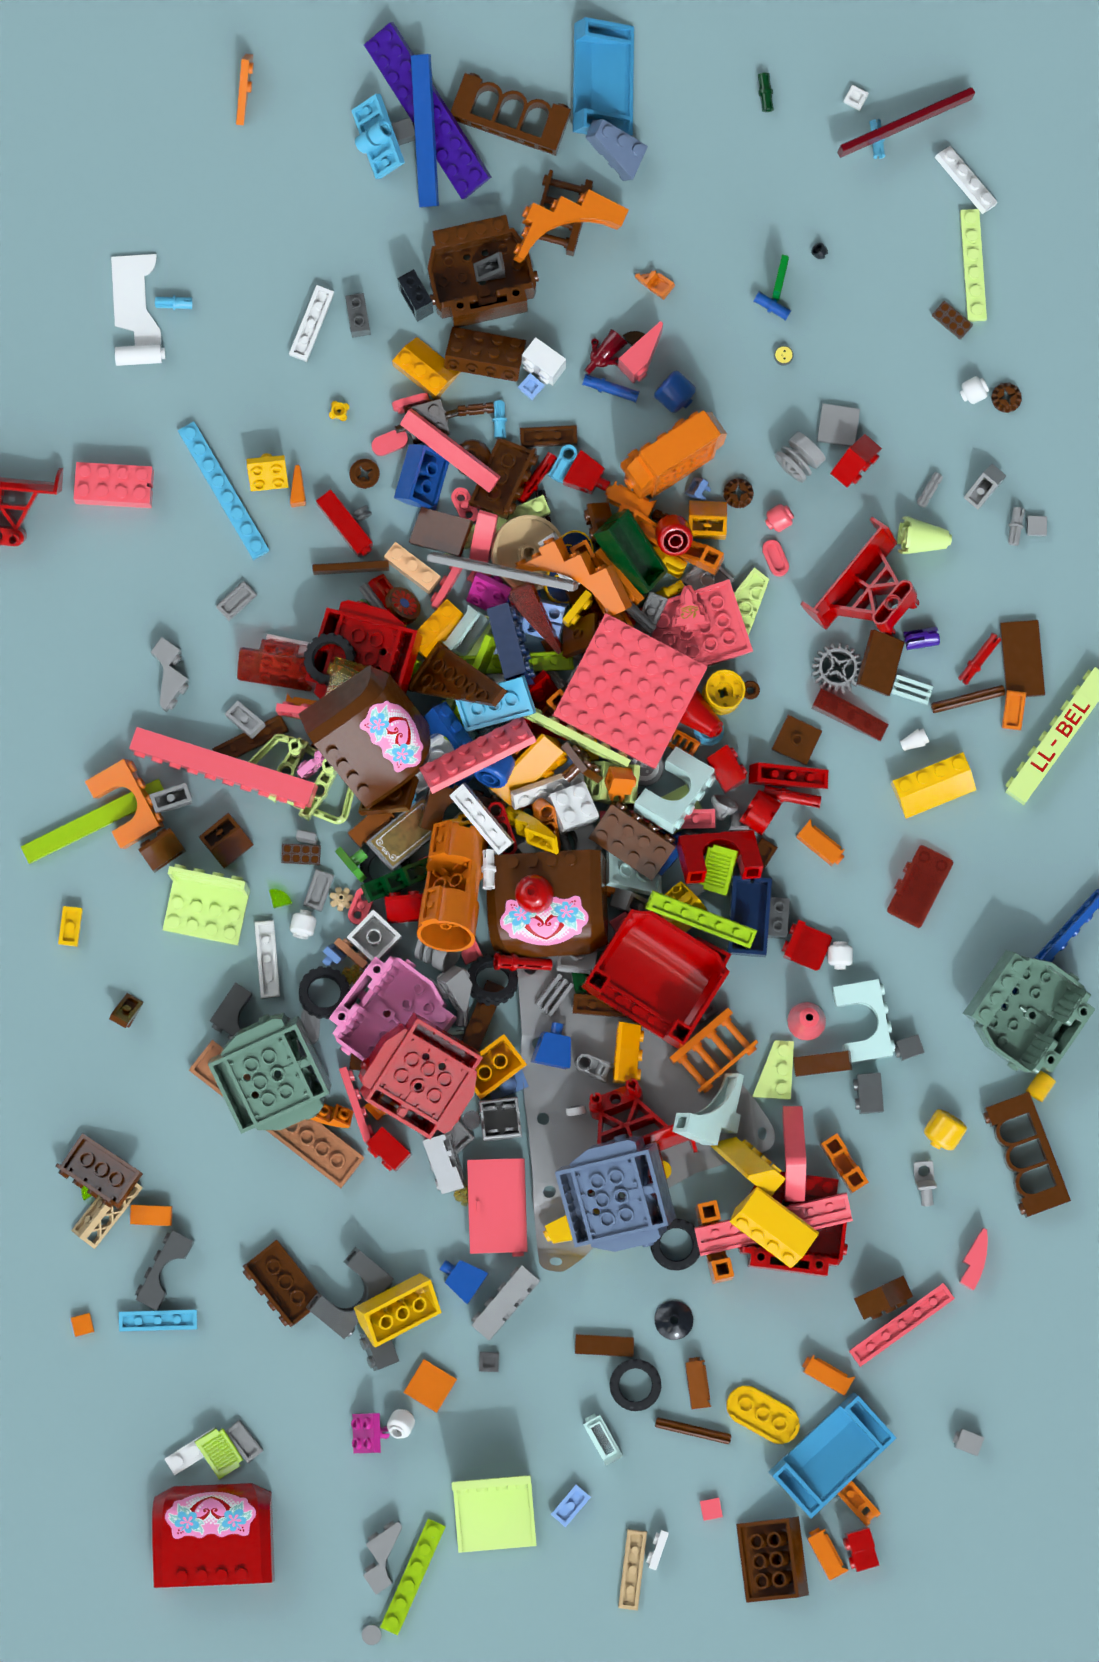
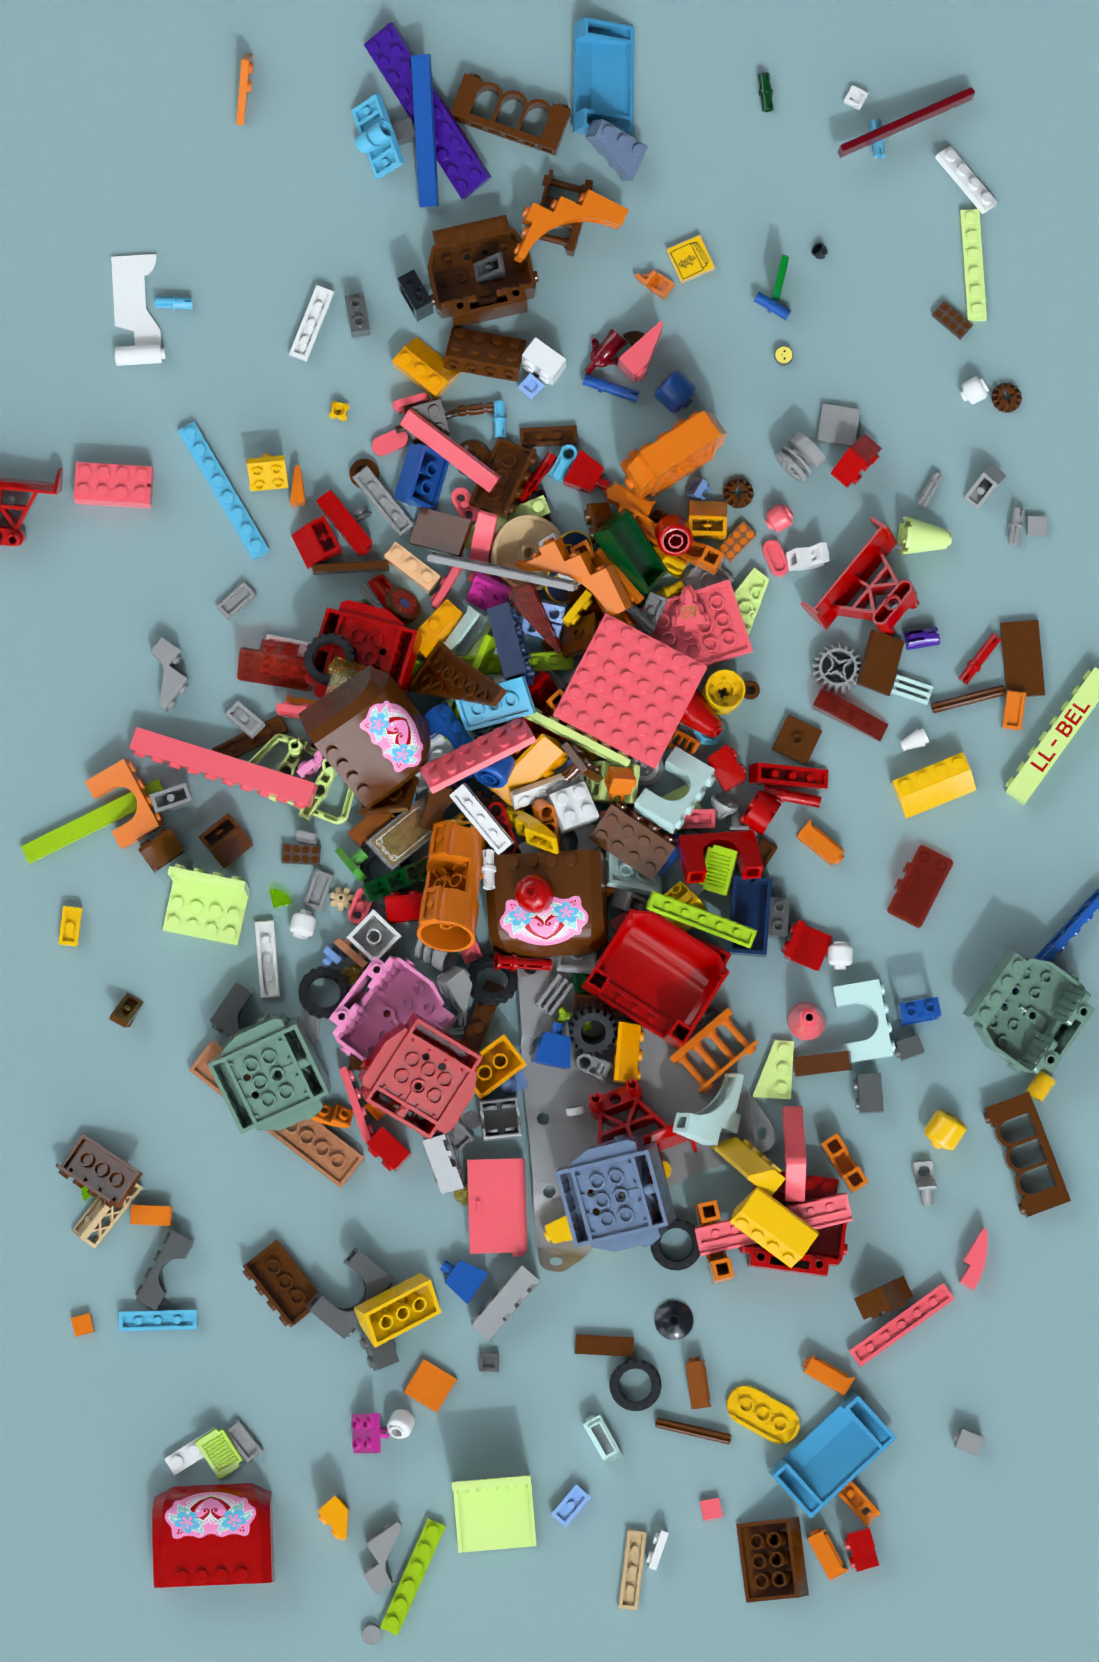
(316, 542): none -> red slope
(336, 1514): none -> light orange slope
(383, 501): none -> light grey tile
(565, 1016): none -> lime piece
(596, 1043): none -> black tyre
(690, 259): none -> yellow tile
(737, 541): none -> orange tile
(808, 557): none -> white brick
(918, 1011): none -> blue window

